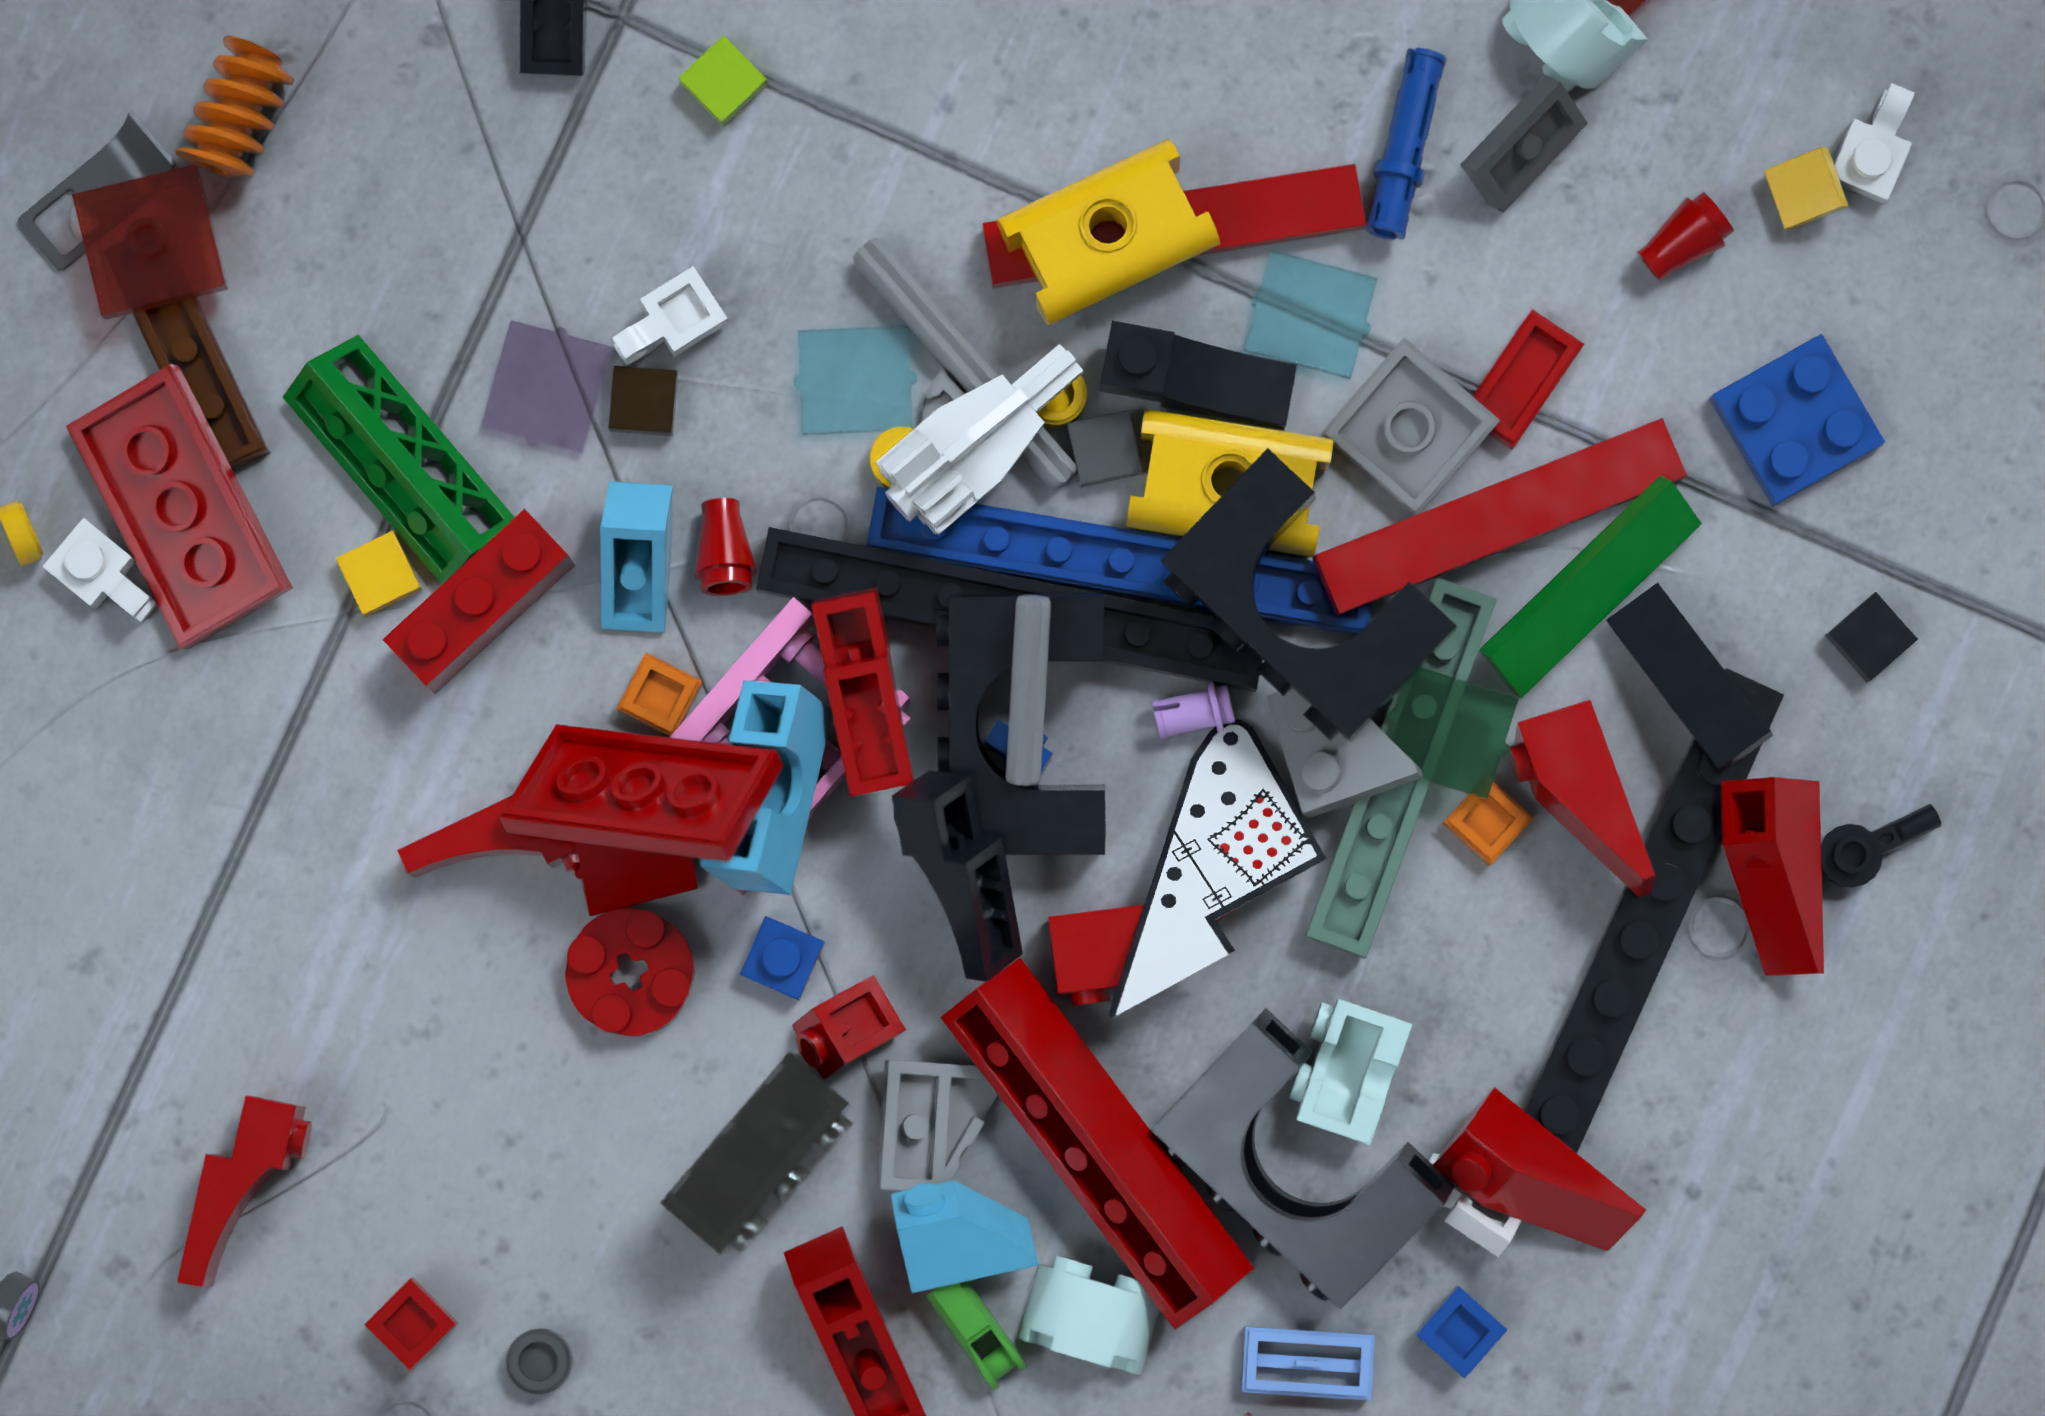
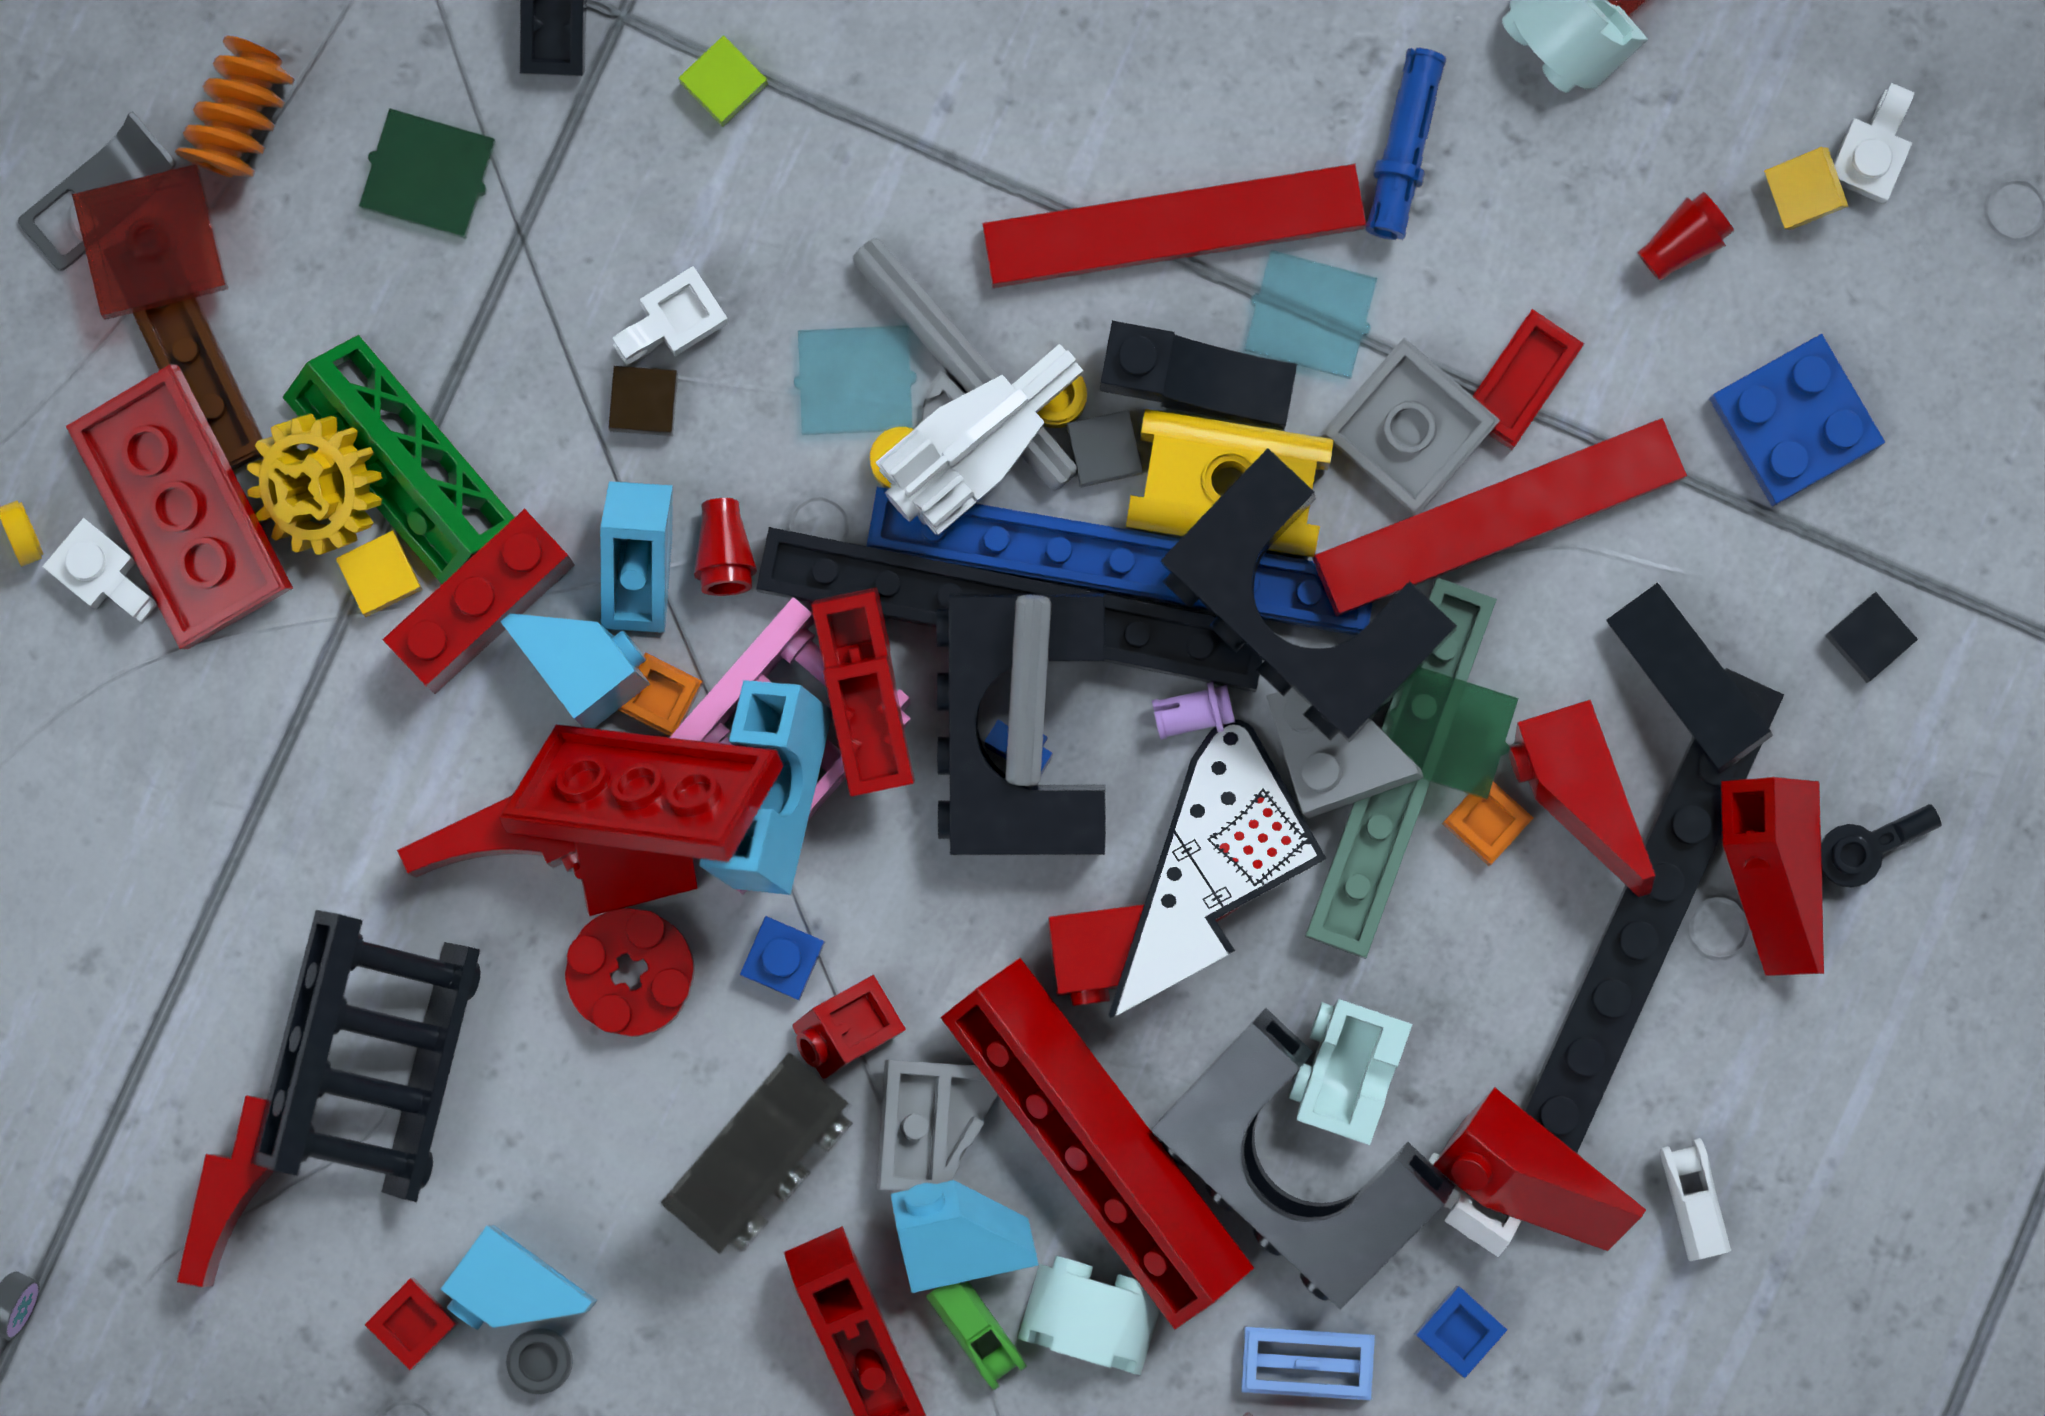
(306, 1074): none -> black fence
(316, 484): none -> yellow gear
(427, 173): none -> clear green piece
(510, 1285): none -> medium azure slope
(546, 387): clear purple piece -> none
(581, 663): none -> medium azure slope
(965, 868): black slope -> none
(1136, 194): yellow piece -> none
(1524, 143): dark grey plate -> none
(1590, 586): green tile -> none
(1697, 1211): none -> white bar

